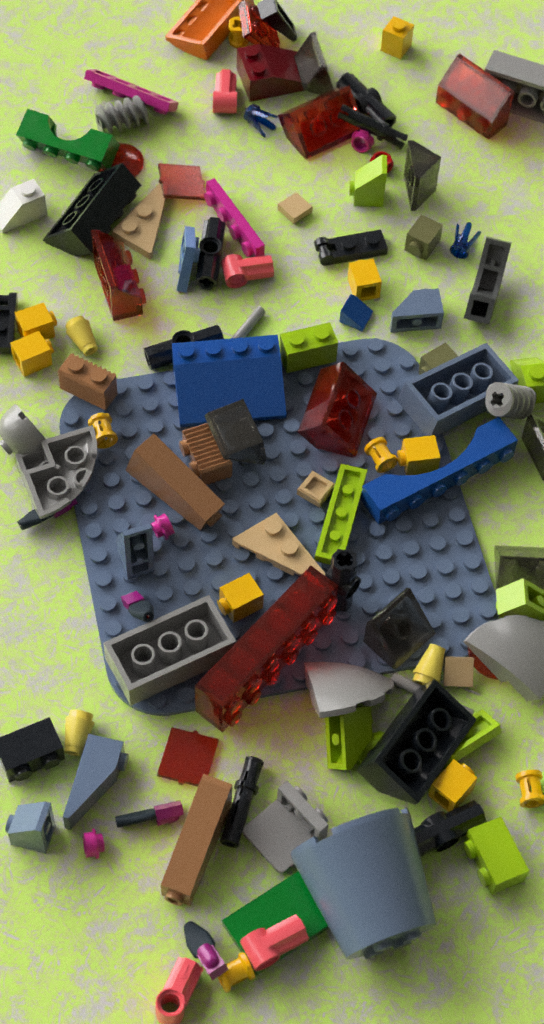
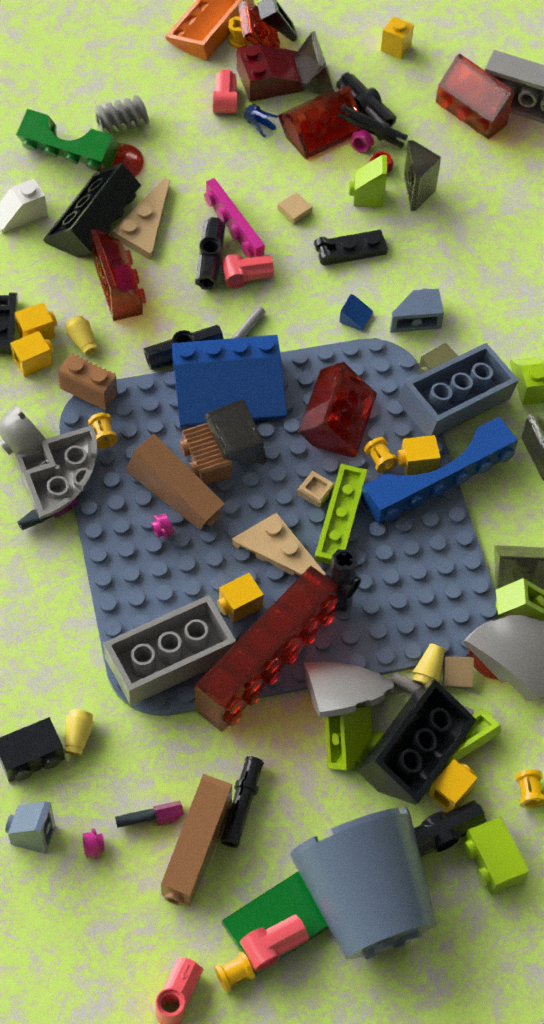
(95, 775): sand blue slope -> none
(123, 88): dark pink plate -> none
(136, 550): sand blue slope -> none
(138, 607): black piece -> none
(181, 181): clear red piece -> none
(187, 756): clear red piece -> none
(188, 255): medium blue wing -> none
(203, 947): piece -> none
(285, 826): light grey bracket -> none
(308, 347): lime brick -> none
(364, 279): yellow brick -> none
(398, 629): clear smoke slope -> none
(423, 237): olive brick -> none
(461, 247): clear blue piece -> none
(488, 280): dark grey arch -> none
(510, 400): light grey piece -> none

